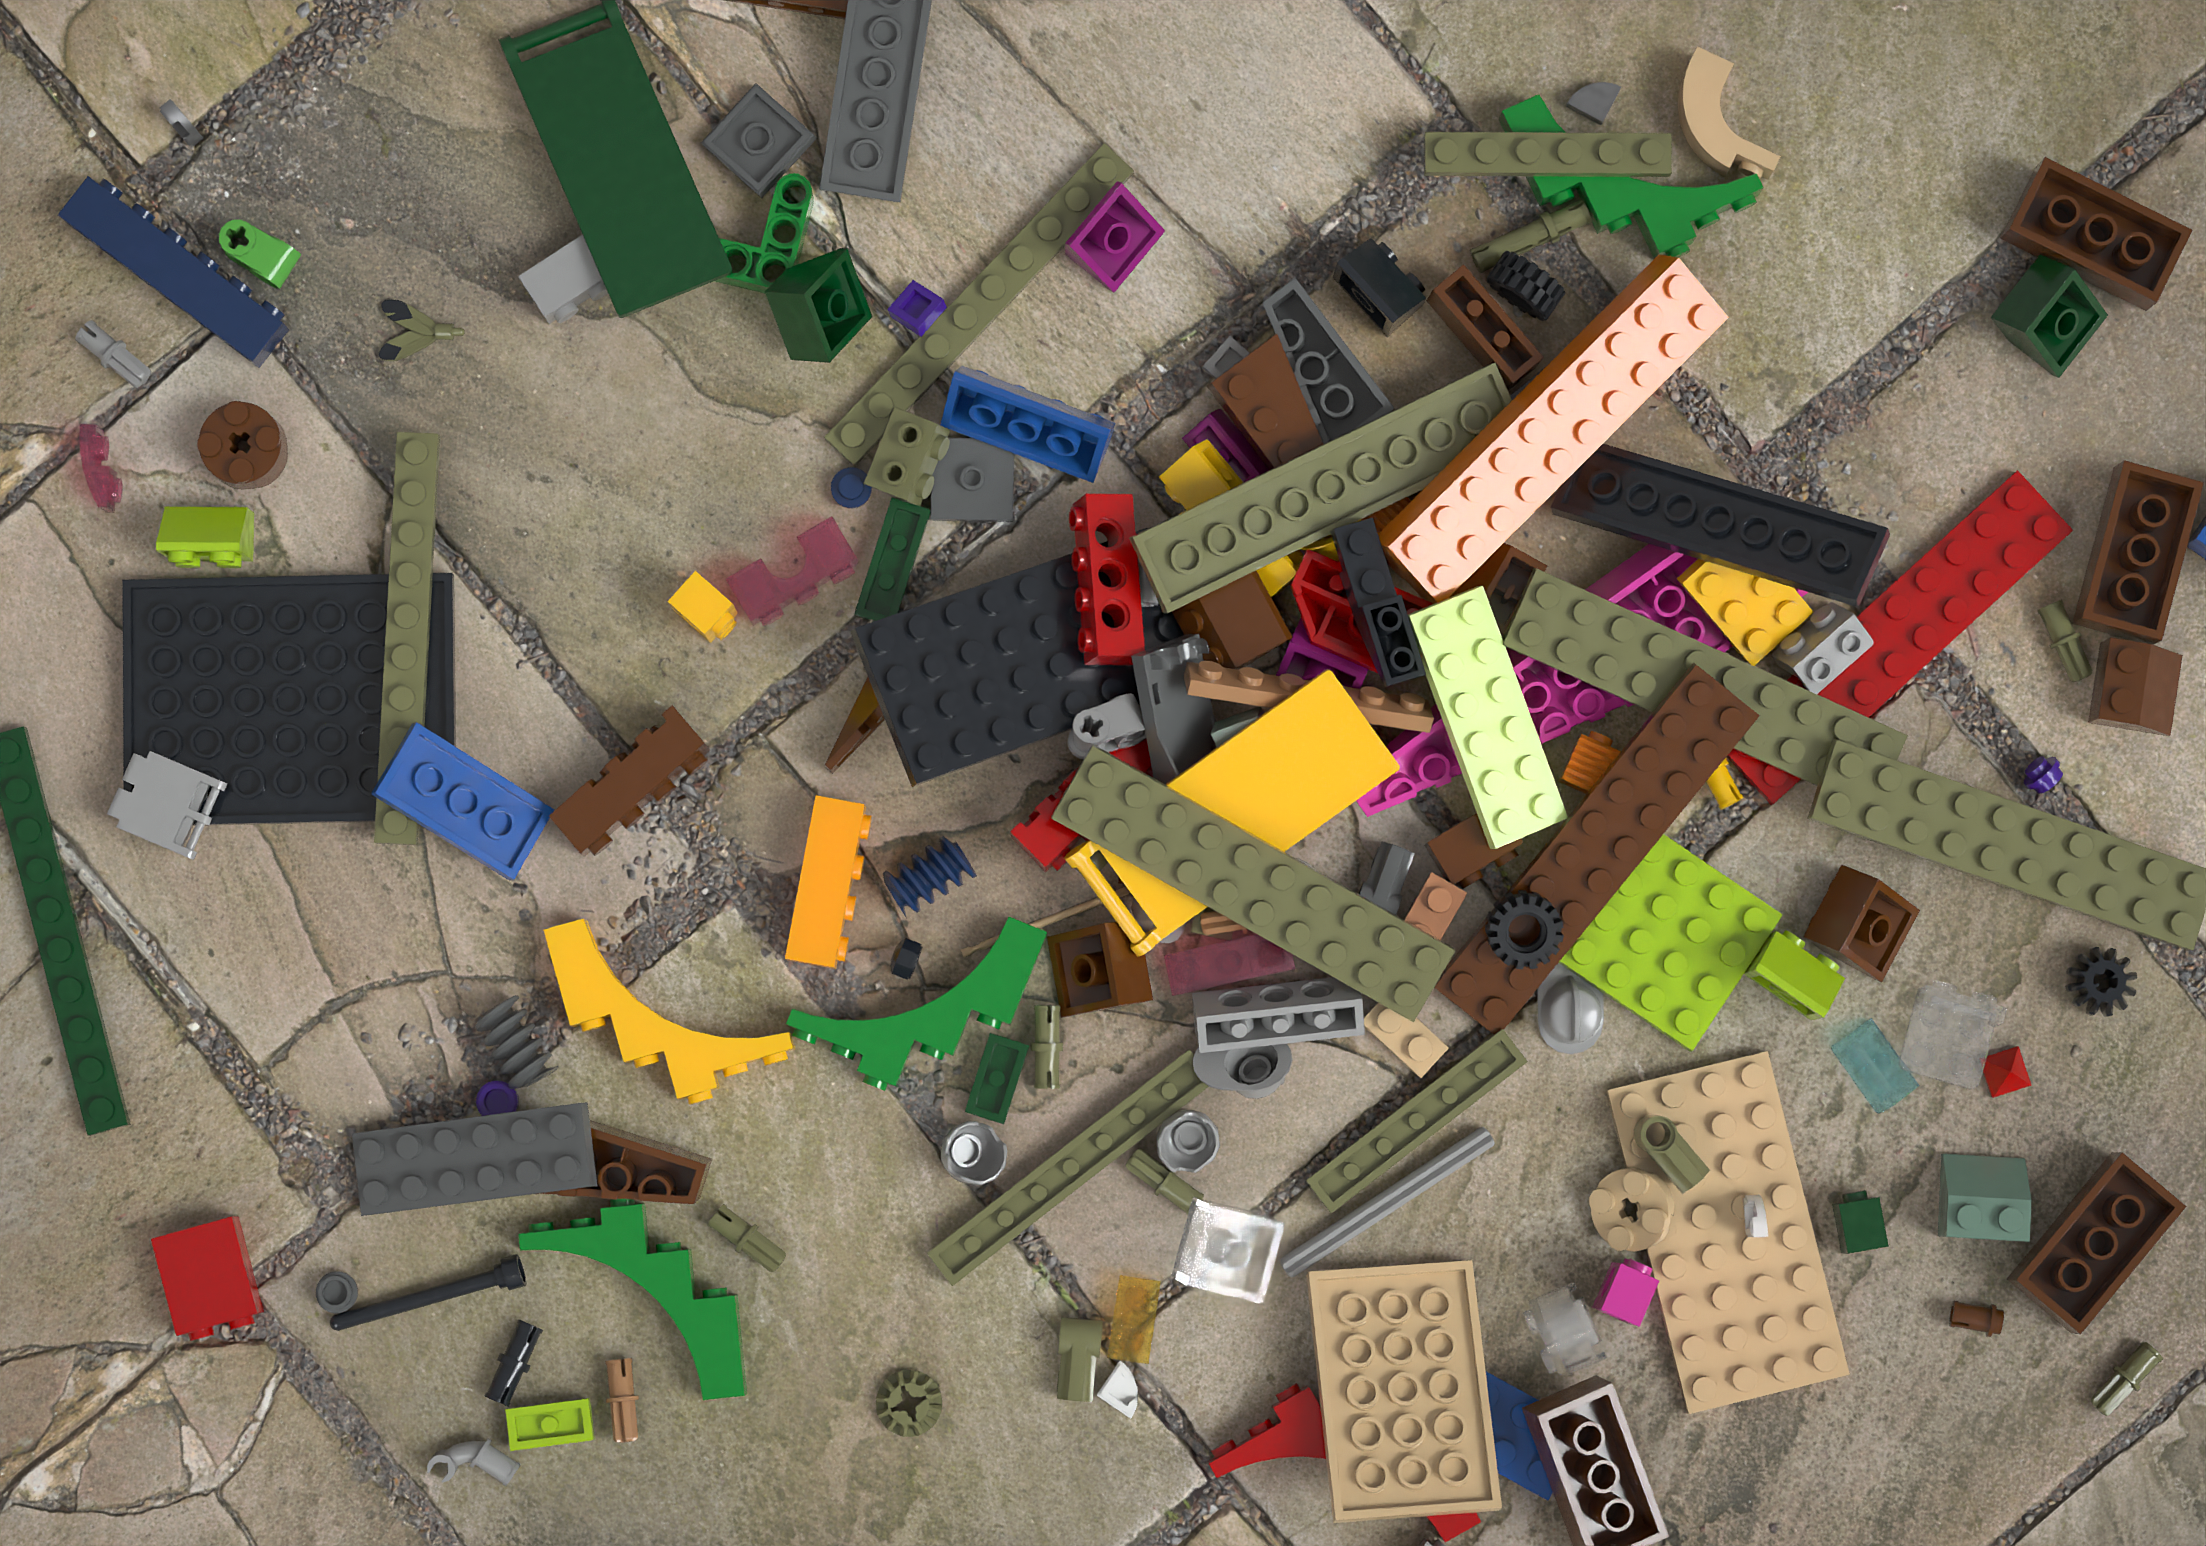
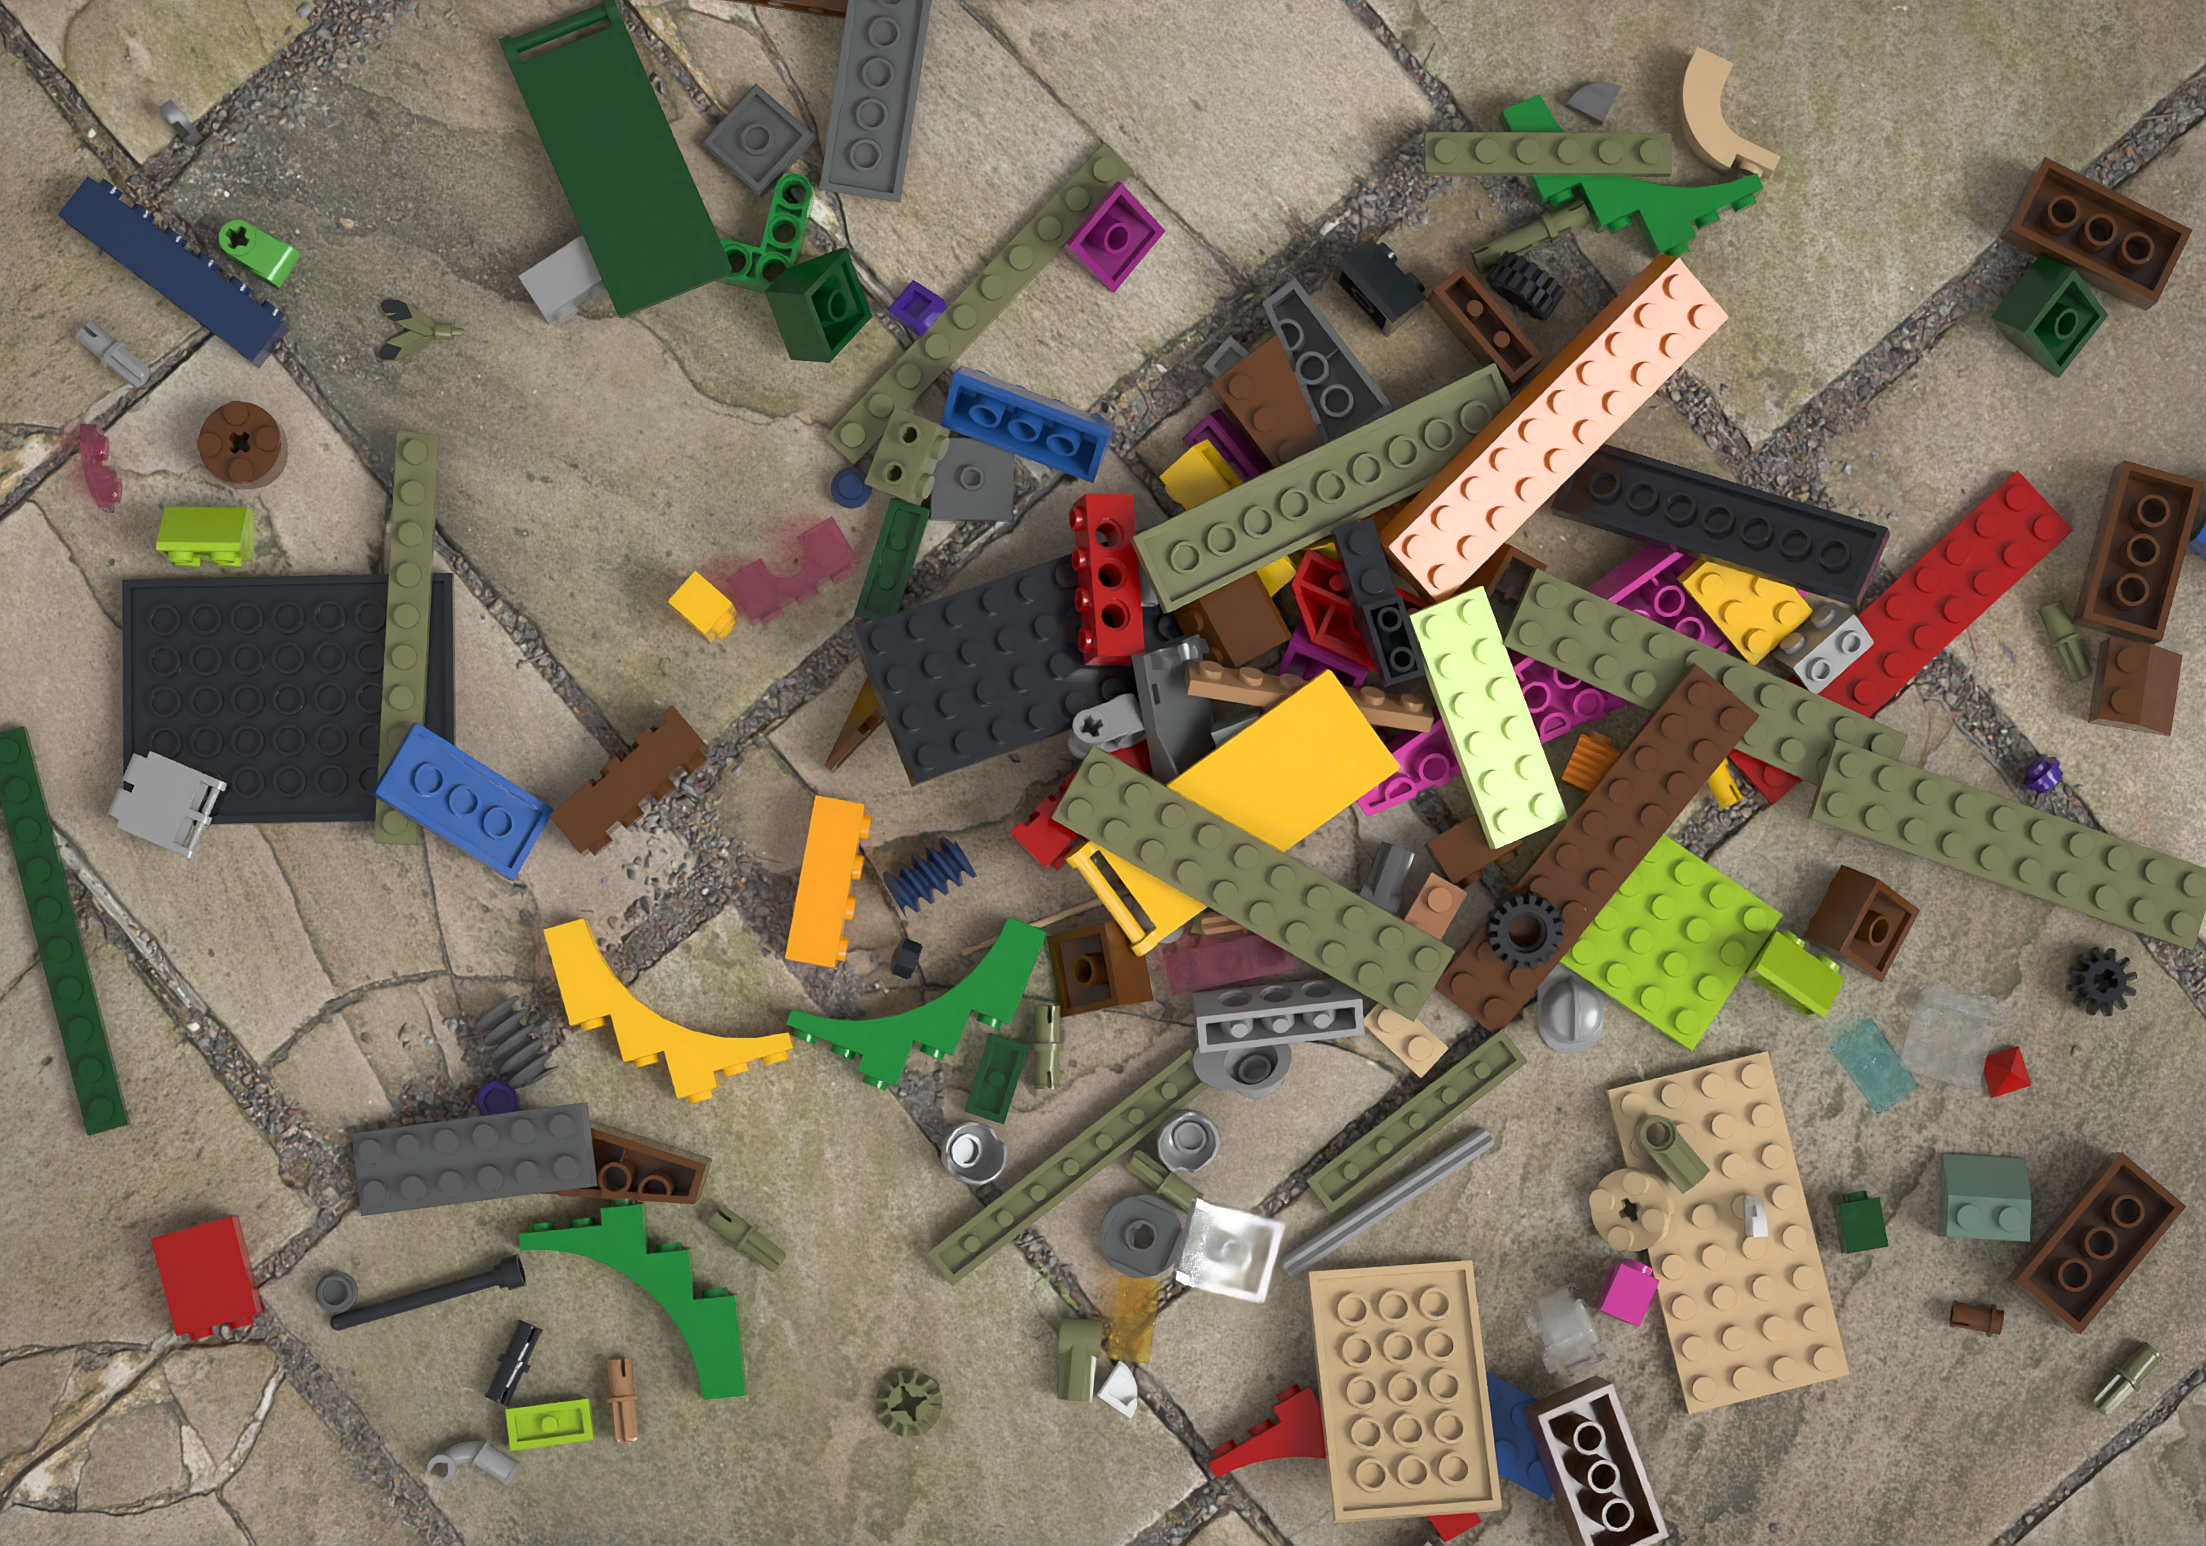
(1120, 1247): none -> dark grey plate

